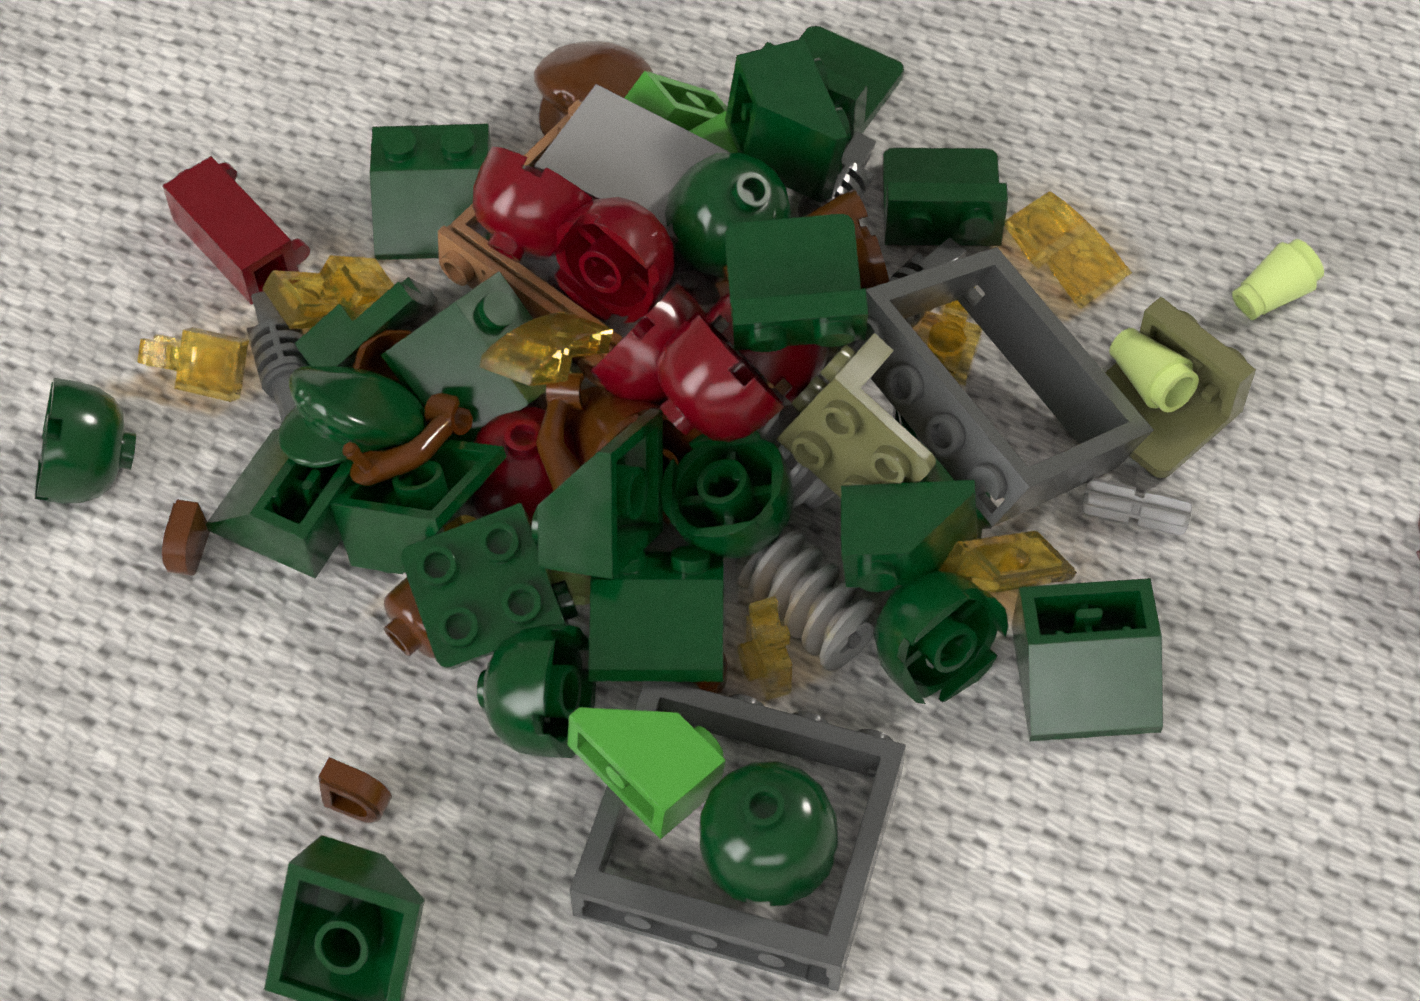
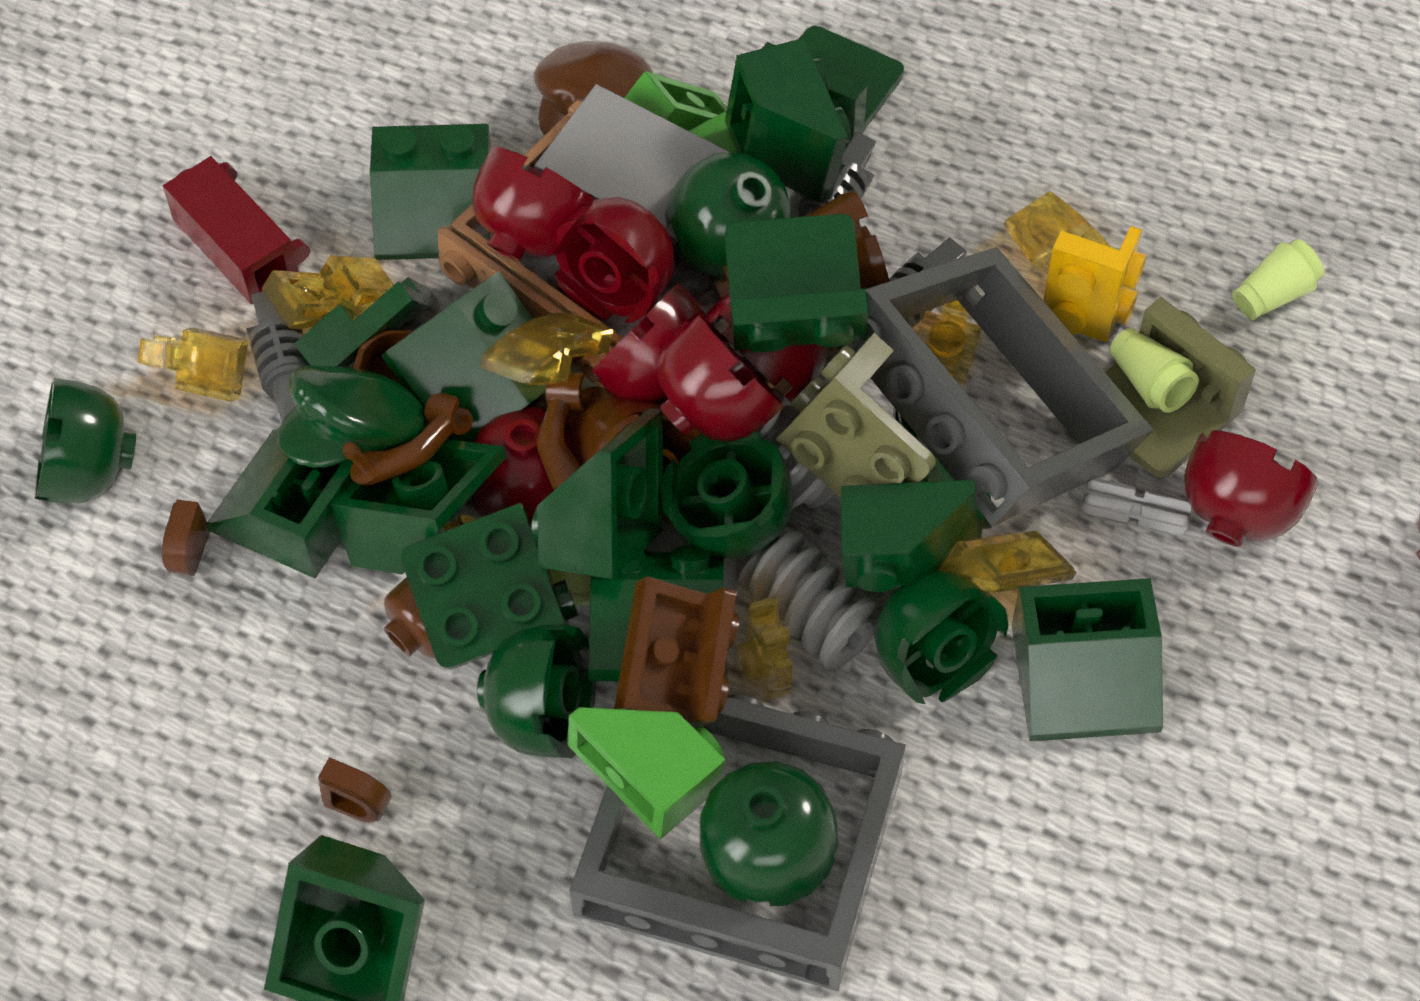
(677, 651): none -> reddish brown bracket
(943, 196): dark green bracket -> none
(1092, 283): none -> yellow bracket
(1243, 488): none -> dark red cylinder

